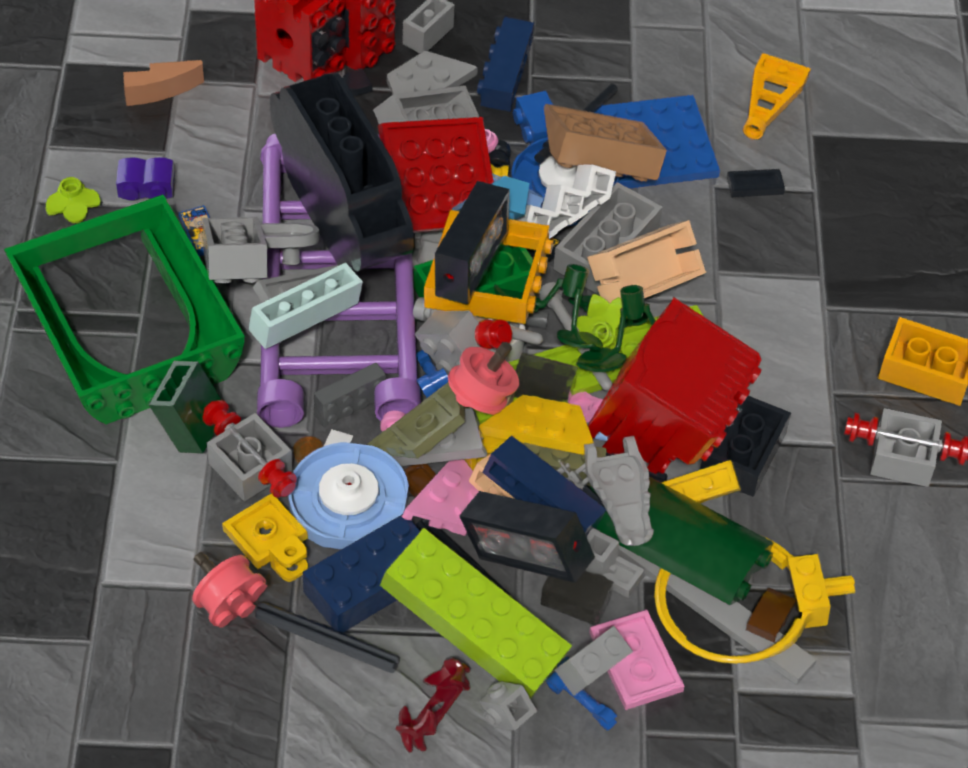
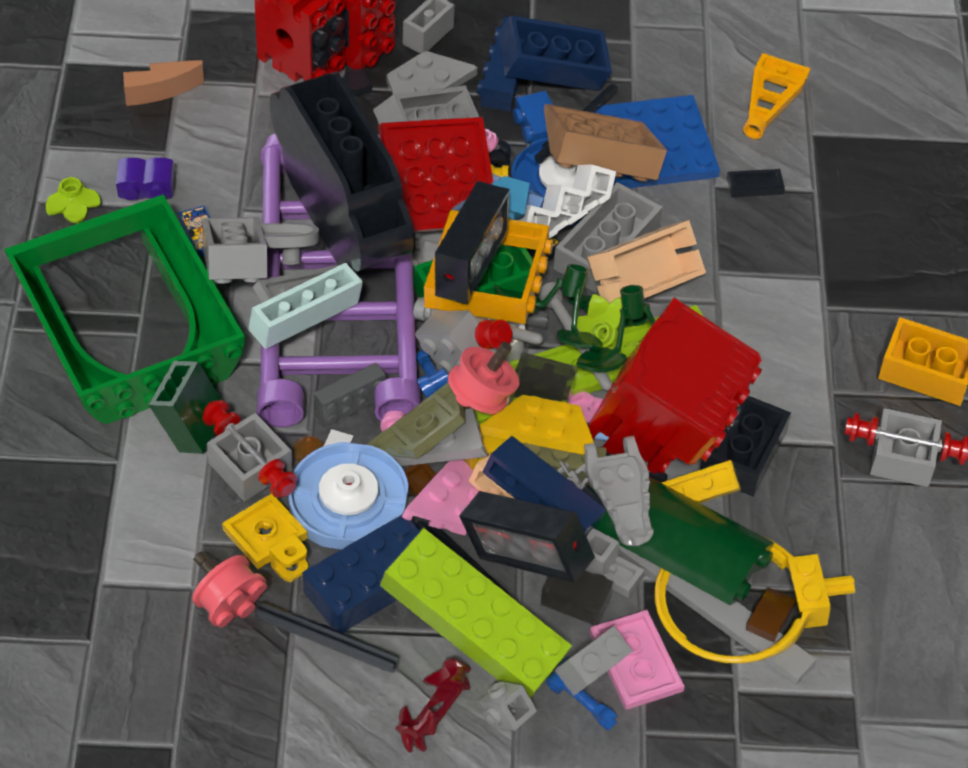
(554, 53): none -> dark blue brick

